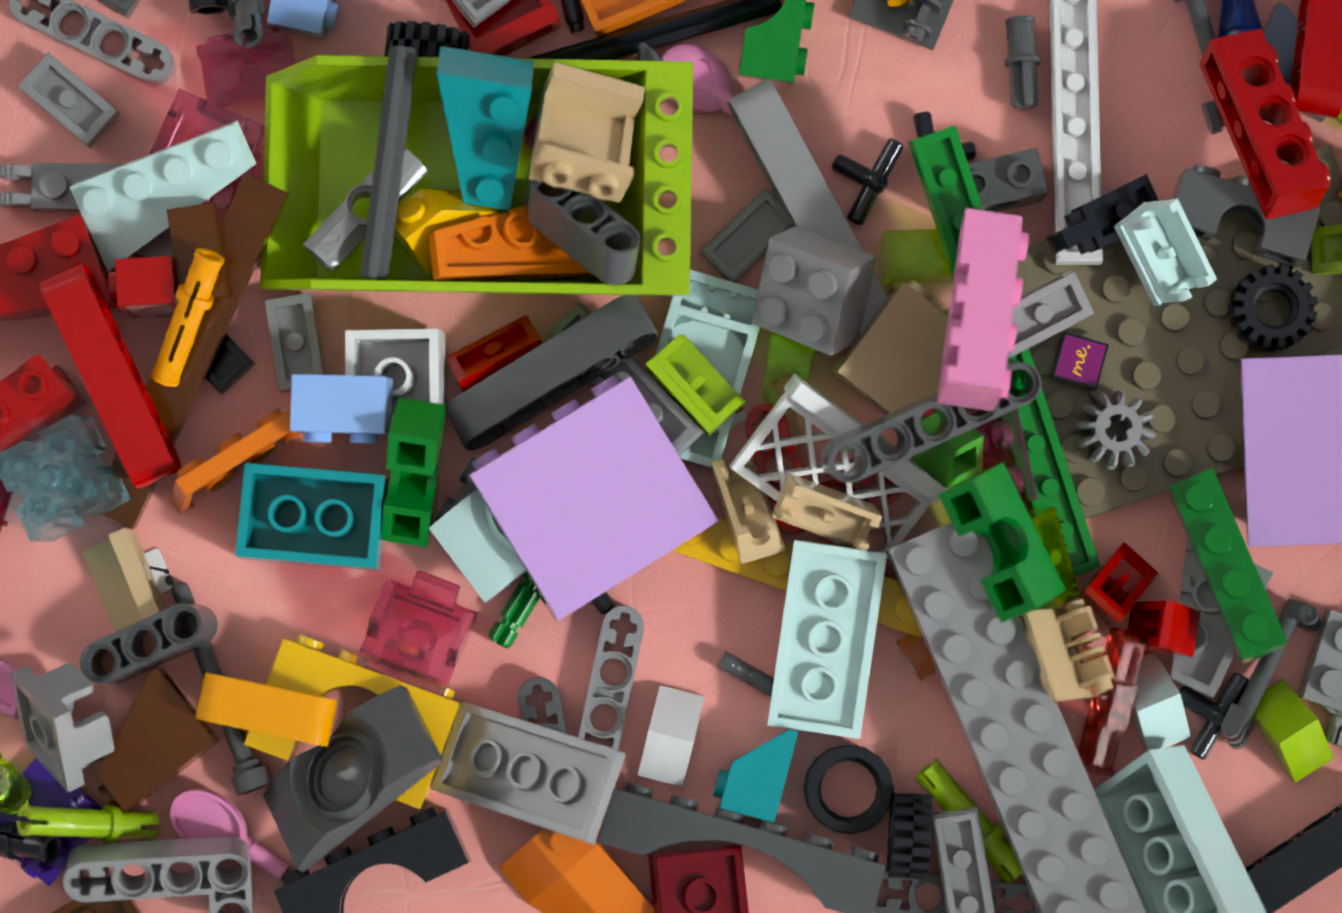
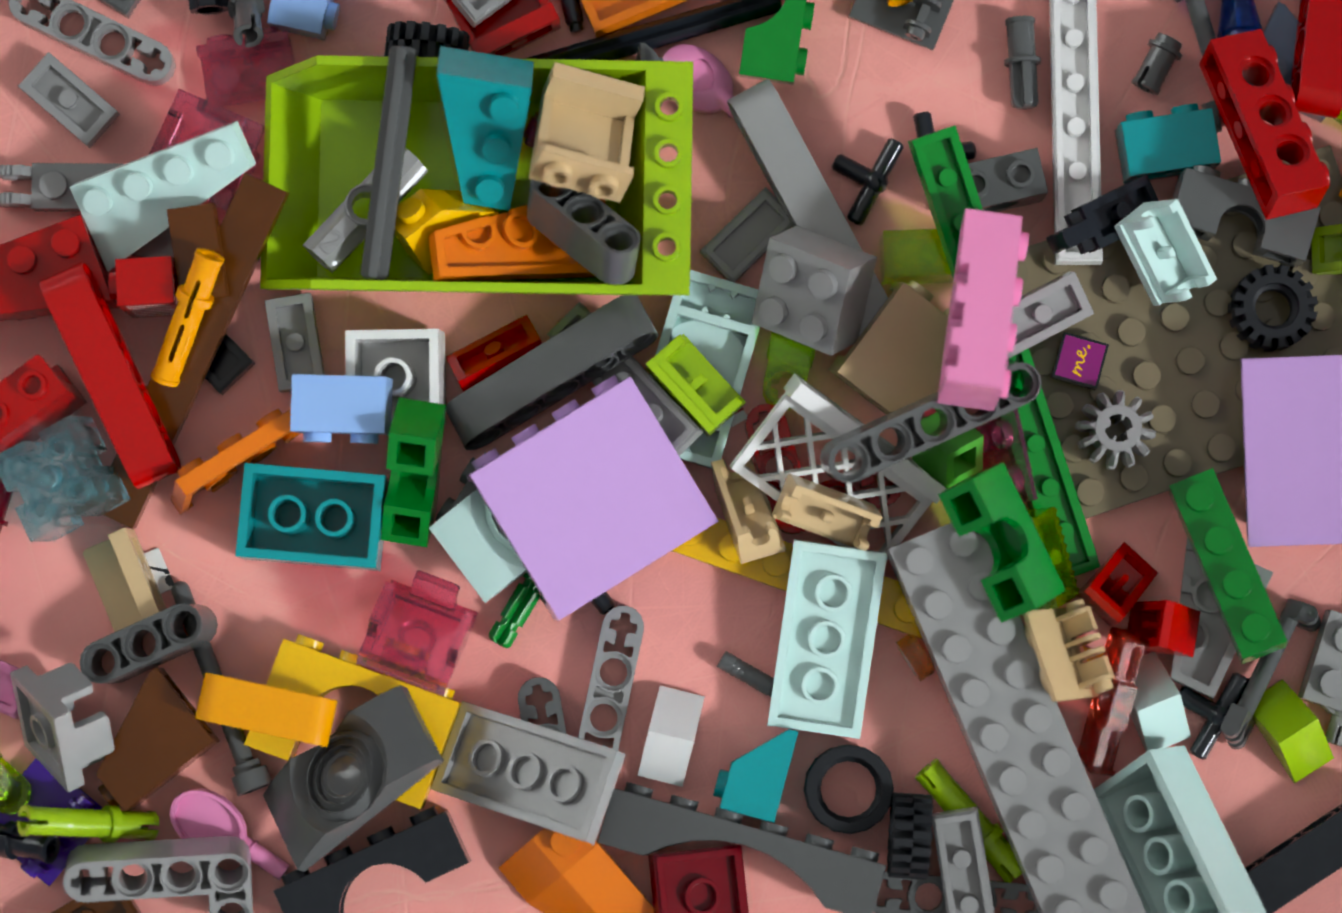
(1157, 63): none -> dark grey pin
(1167, 143): none -> teal brick

